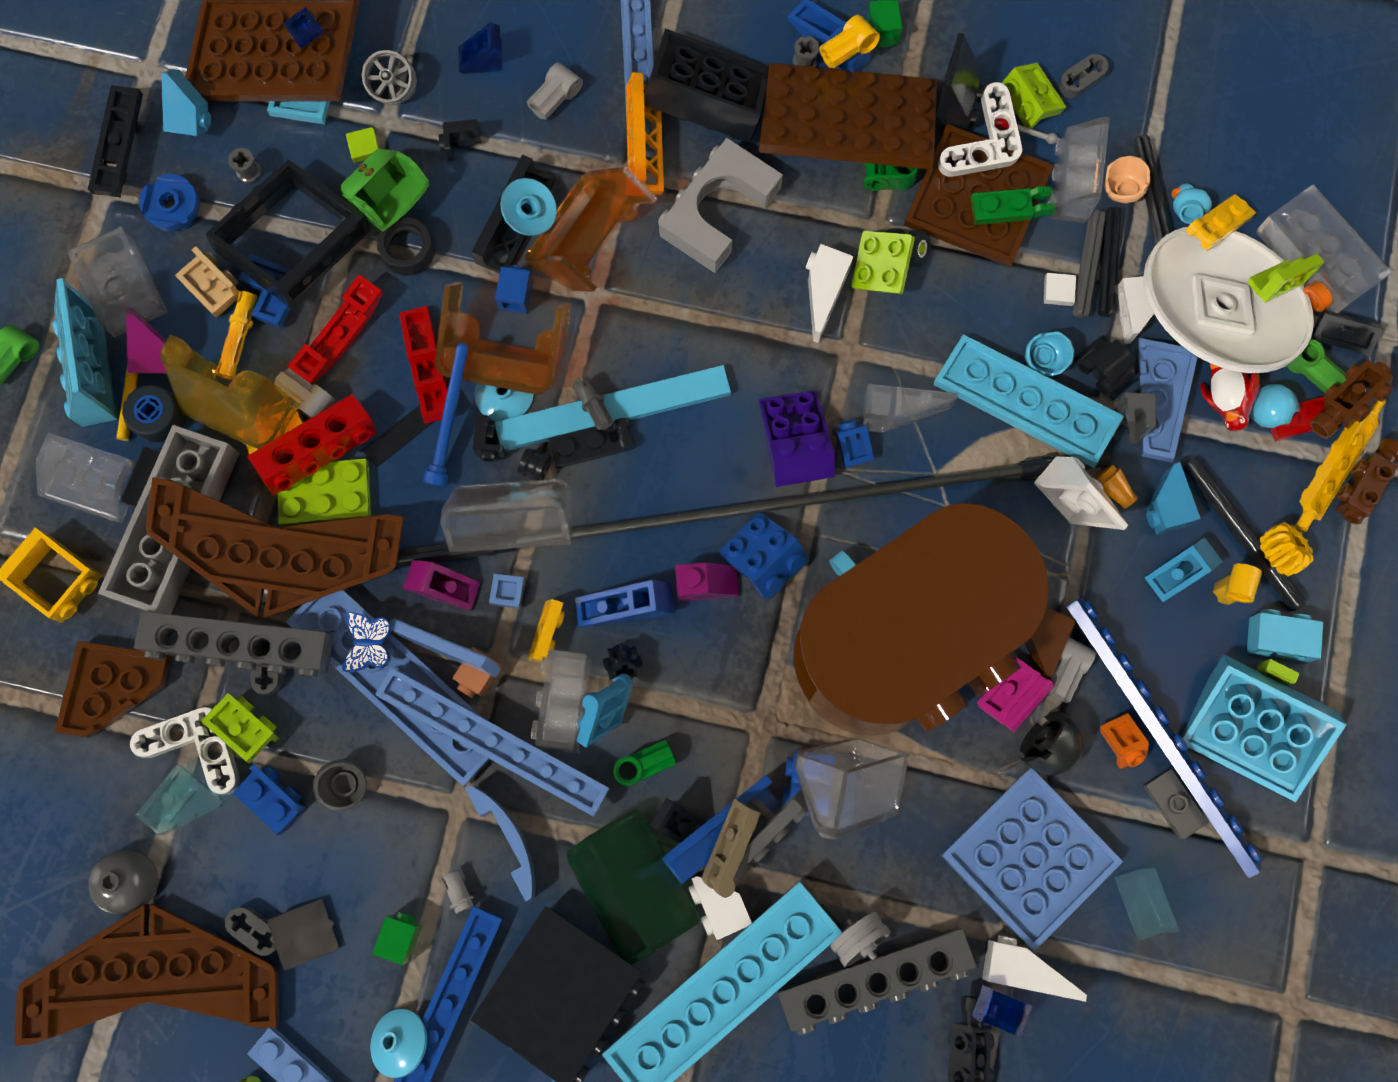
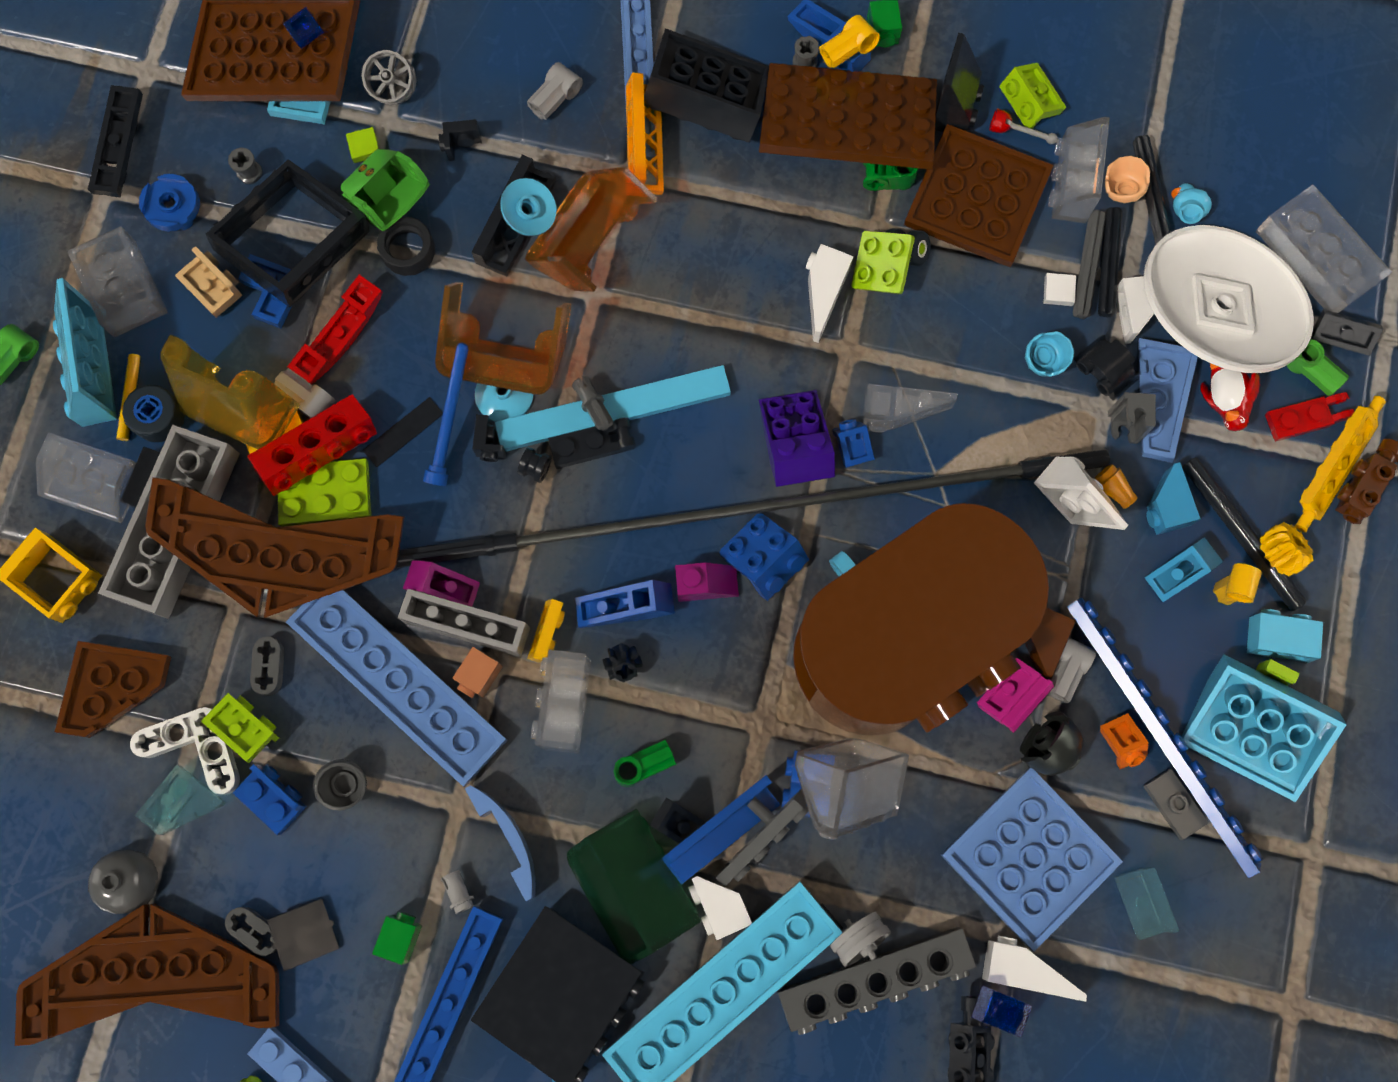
(143, 345): magenta slope -> none
(156, 629): dark grey brick -> none
(183, 106): dark azure slope -> none
(239, 322): yellow pin -> none
(368, 642): blue animal -> none
(408, 1045): medium azure dish -> none
(421, 353): red slope -> none
(445, 647): medium blue tile -> none
(464, 622): none -> light grey brick
(482, 51): clear blue slope -> none
(493, 742): medium blue plate -> none
(507, 591): medium blue plate -> none
(508, 515): clear windscreen -> none
(514, 289): blue brick -> none
(604, 710): dark azure plate -> none
(727, 169): light grey arch -> none
(730, 848): dark tan plate -> none
(993, 146): white beam -> none
(1011, 205): green hinge -> none
(1028, 400): medium azure plate -> none
(1086, 80): dark grey beam -> none
(1220, 222): yellow plate -> none
(1274, 406): medium azure hair -> none
(1284, 277): lime bracket -> none
(1318, 295): orange tile -> none
(1352, 395): reddish brown brick -> none

